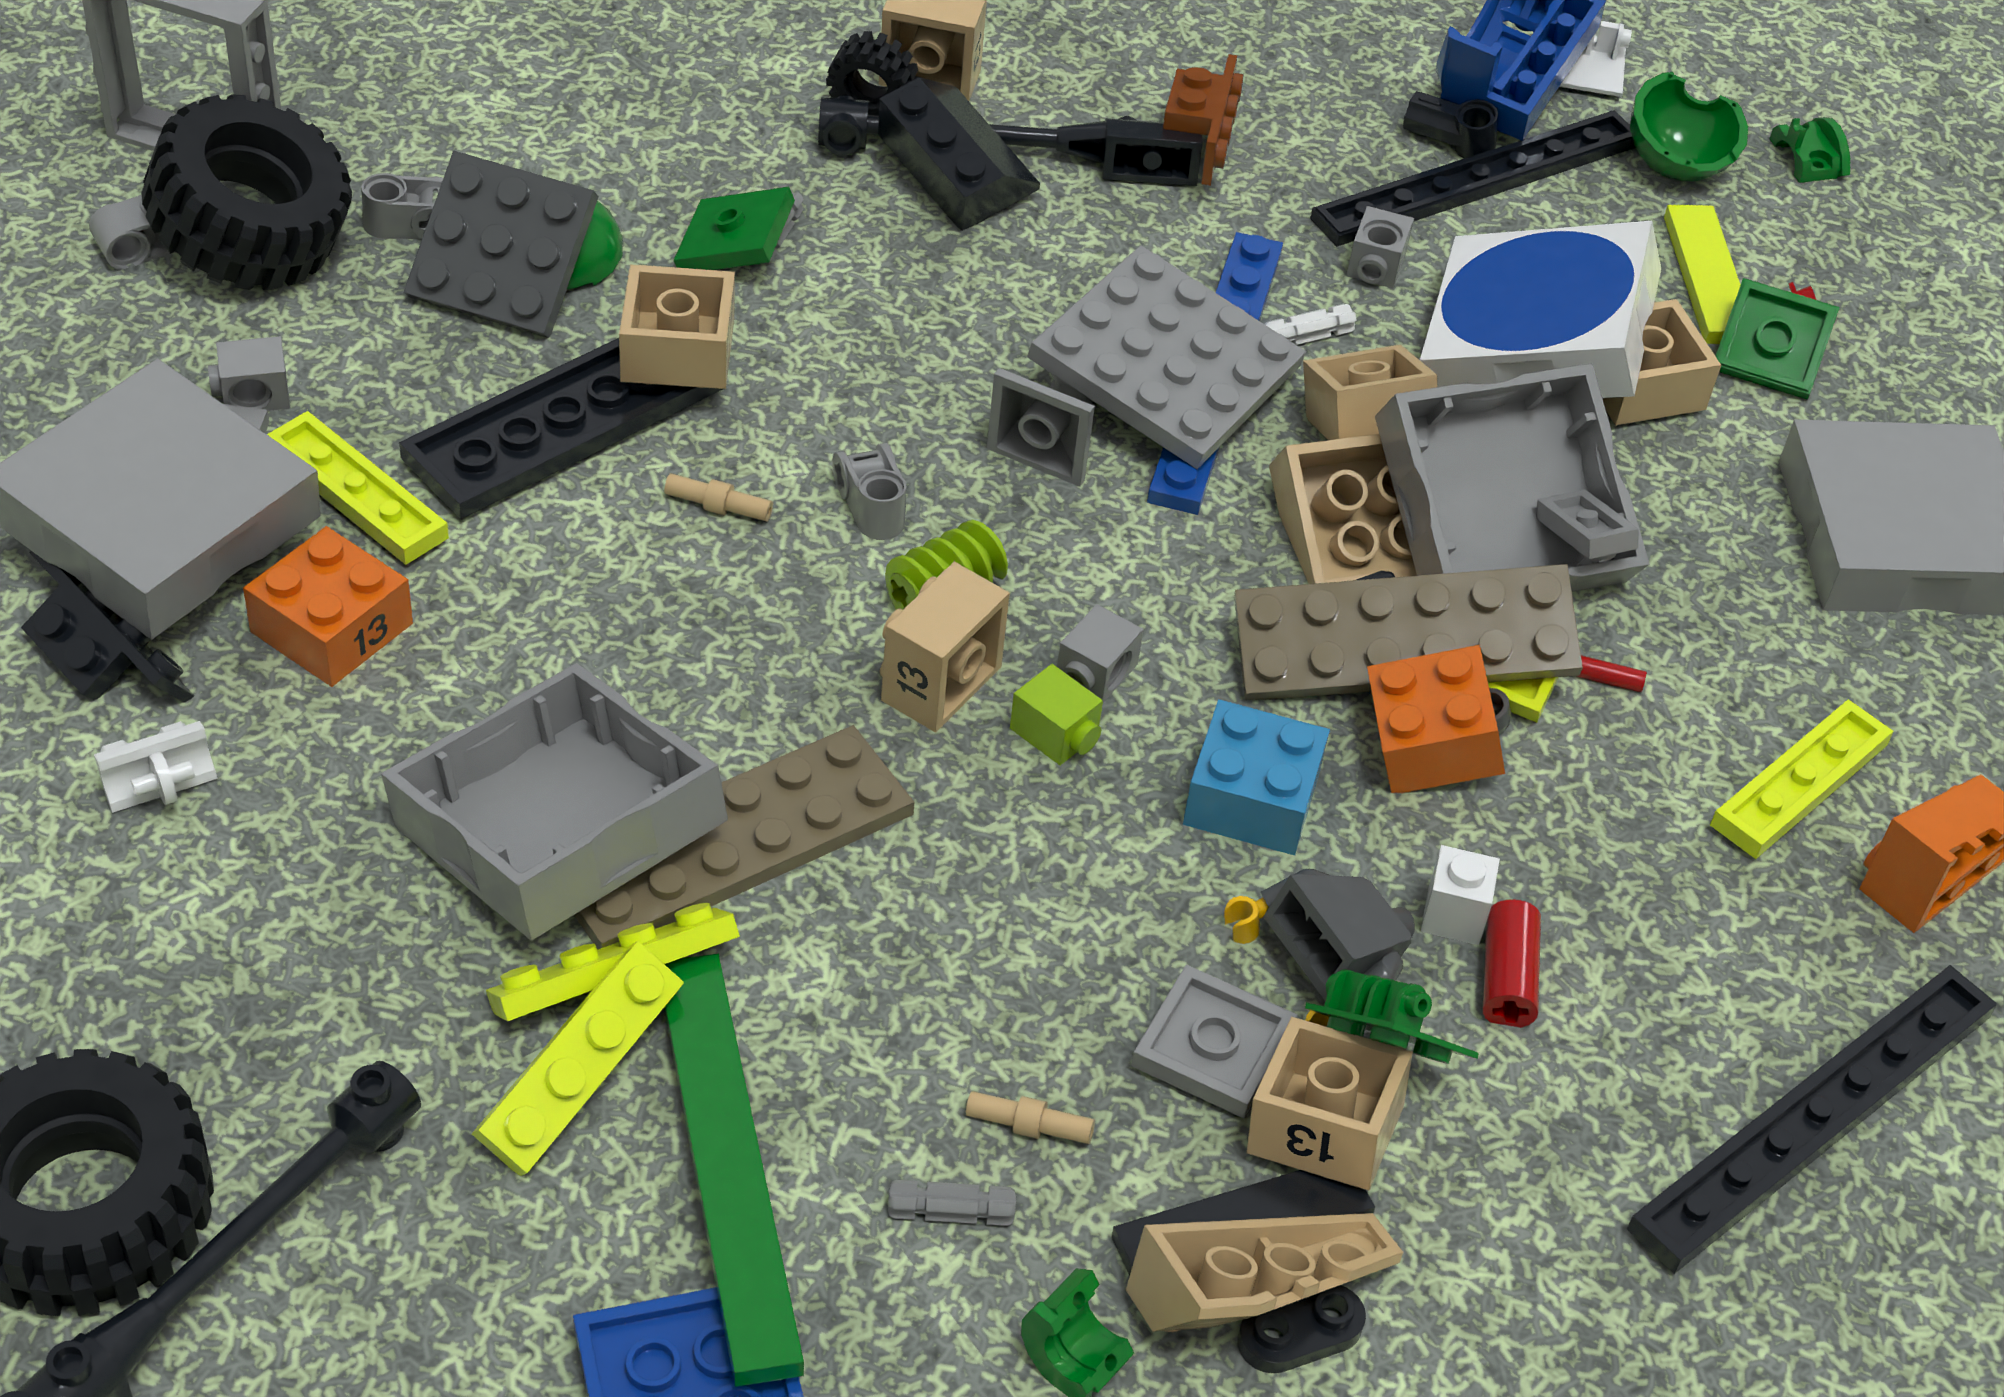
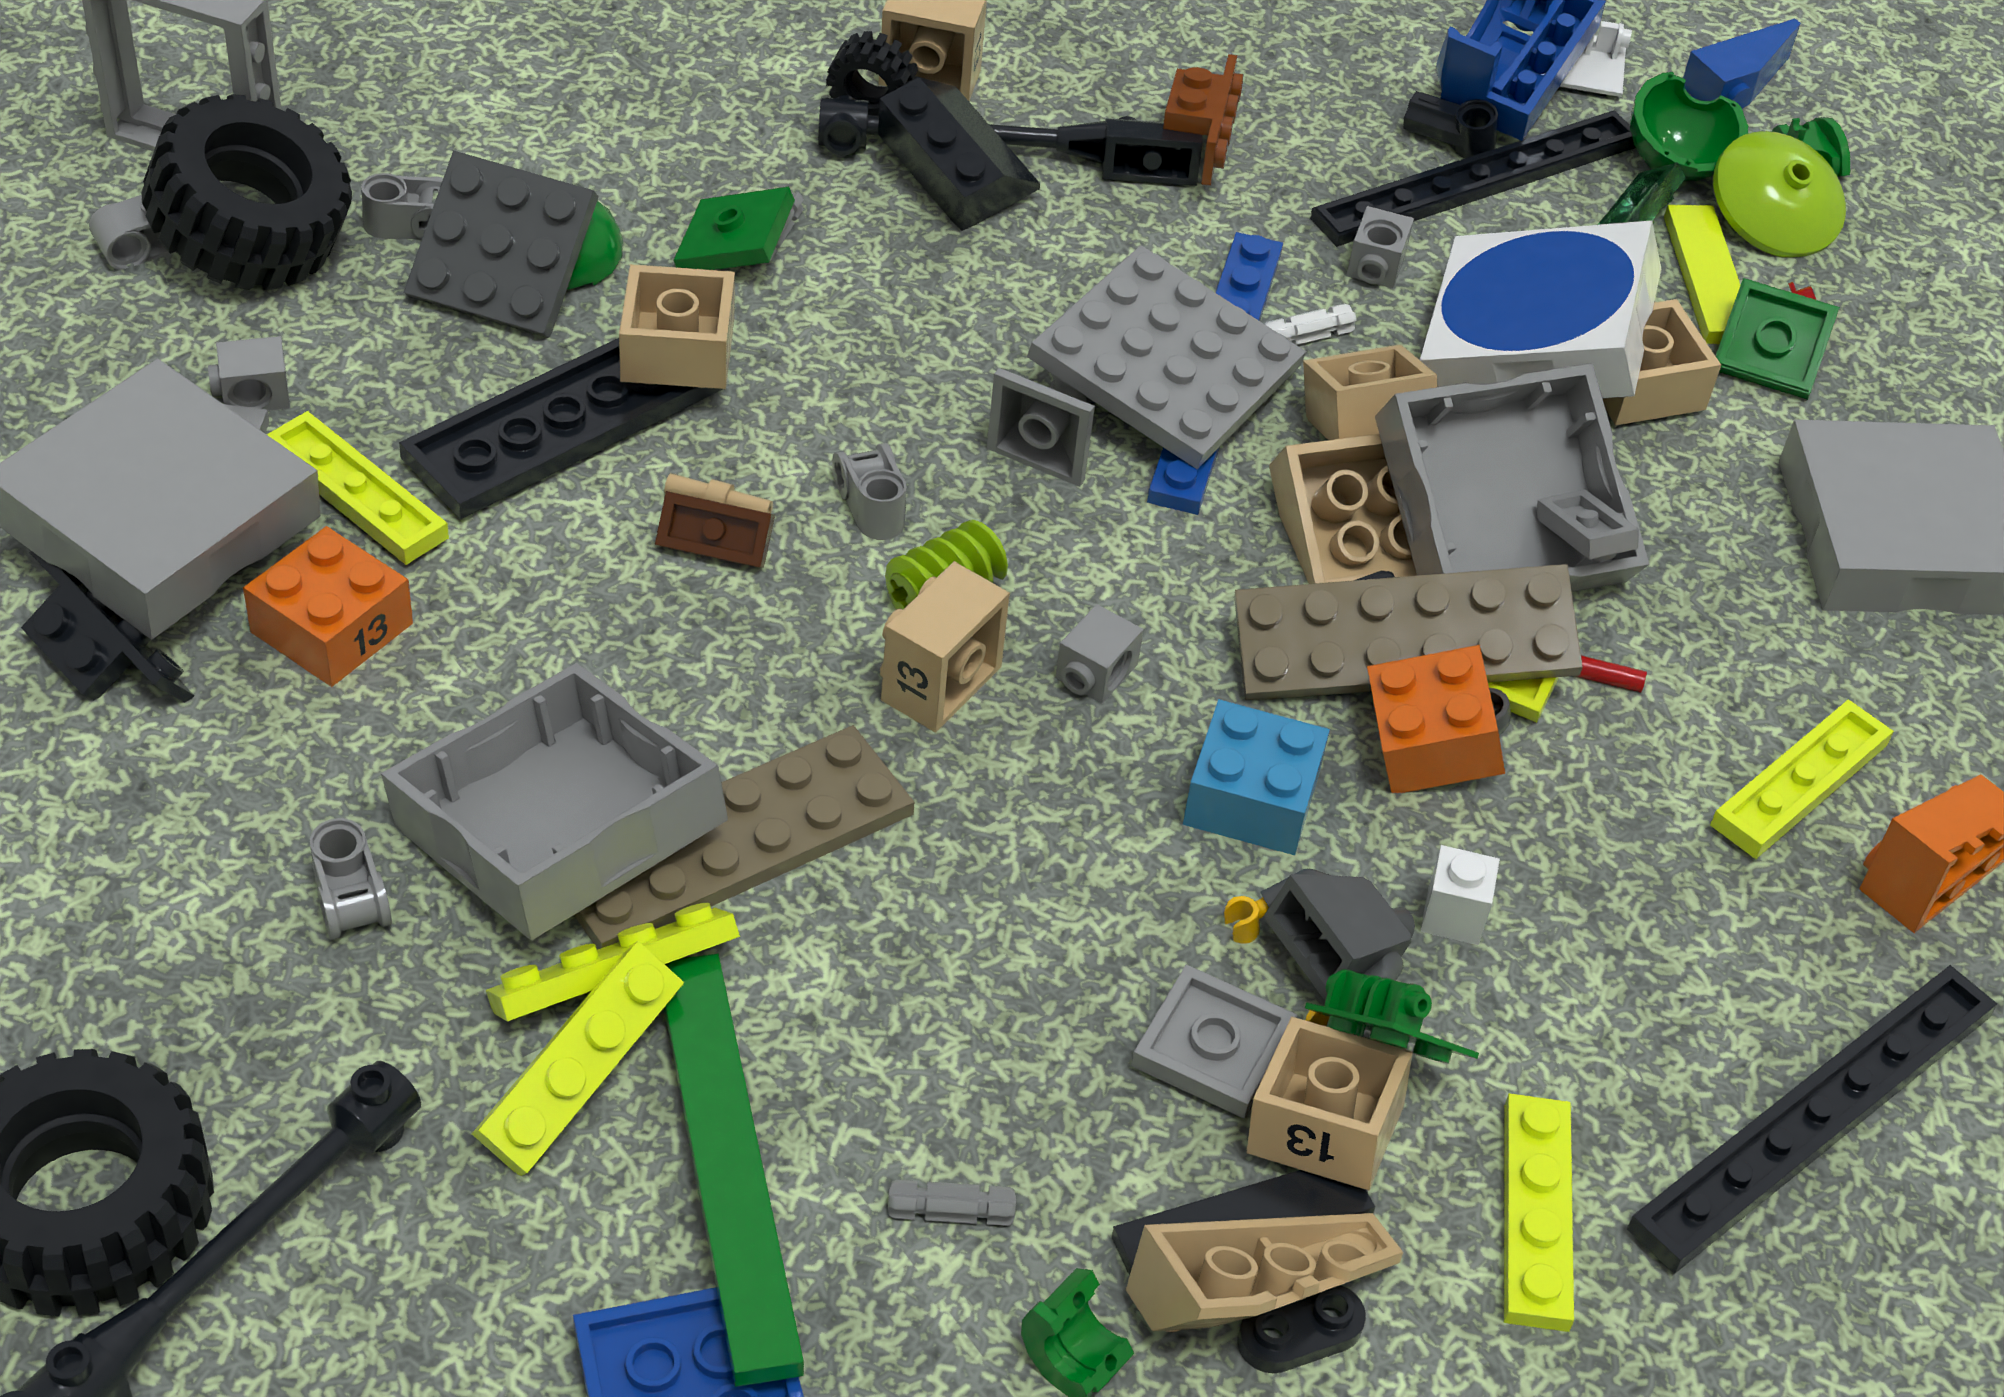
(155, 766): white hips -> none
(346, 878): none -> light grey piece
(715, 529): none -> reddish brown plate
(1030, 1117): tan bar -> none
(1056, 715): lime brick -> none
(1512, 963): red piece -> none
(1538, 1213): none -> neon yellow plate
(1646, 195): none -> clear green plate
(1740, 64): none -> blue slope
(1779, 194): none -> lime dish

